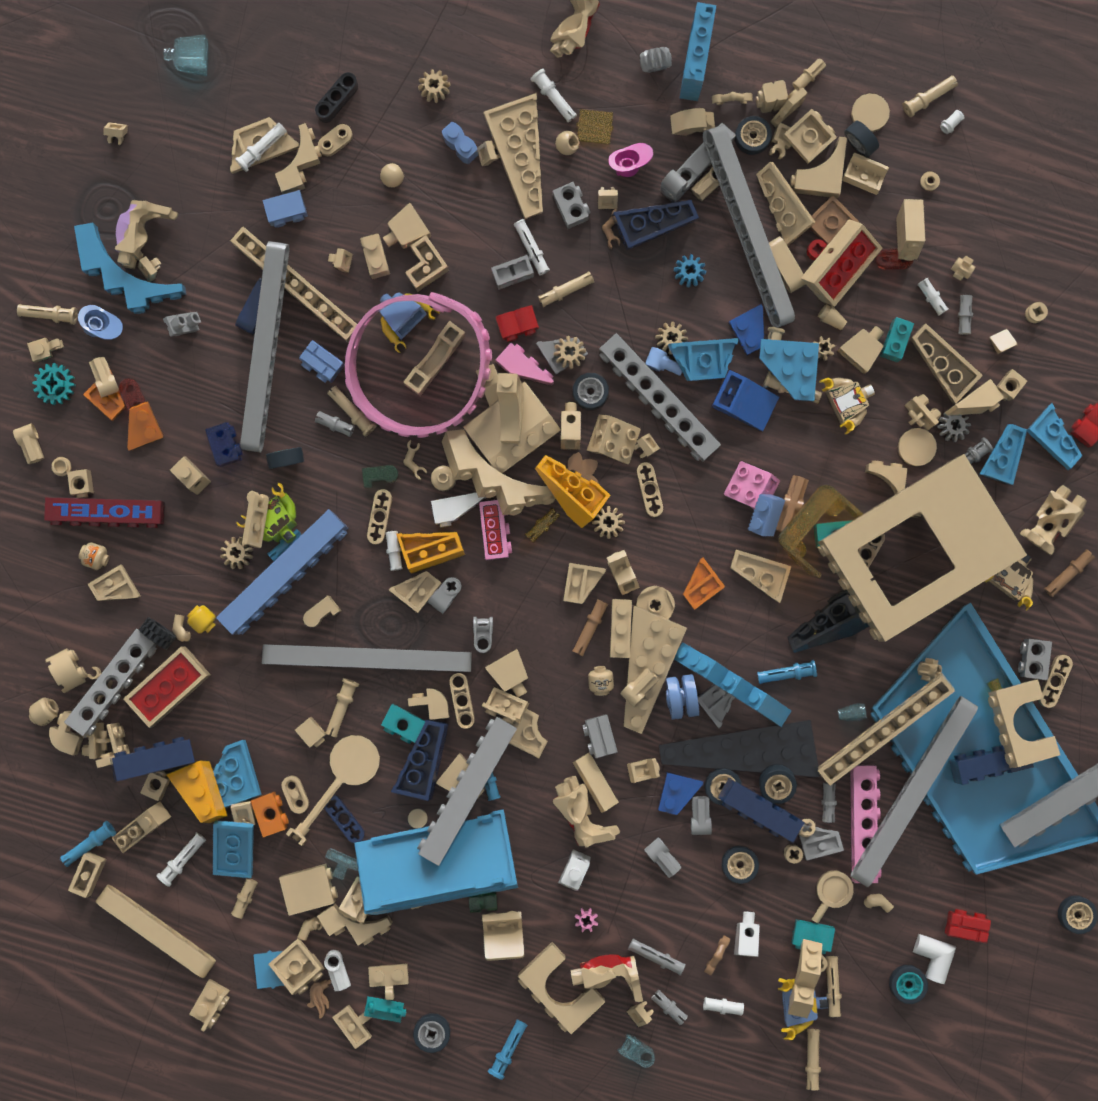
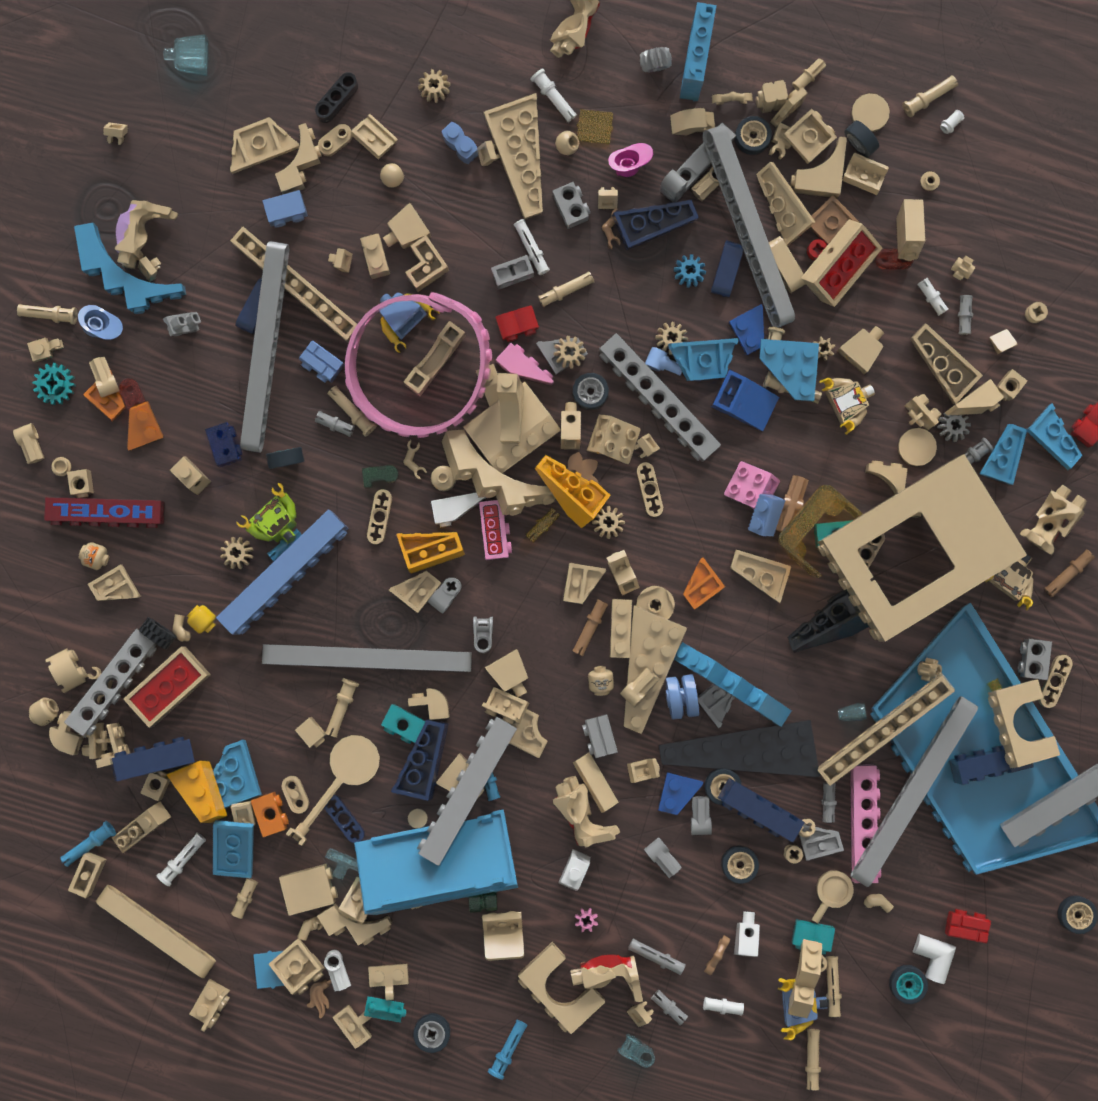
(254, 152): white pin -> none
(255, 519): tan plate -> none
(315, 615): tan leg -> none
(374, 136): none -> tan plate
(393, 550): white pin -> none
(461, 710): tan beam -> none
(727, 269): none -> dark blue beam
(771, 777): wheel -> none
(795, 671): dark azure pin -> none
(832, 317): tan cone -> none
(896, 339): teal brick -> none

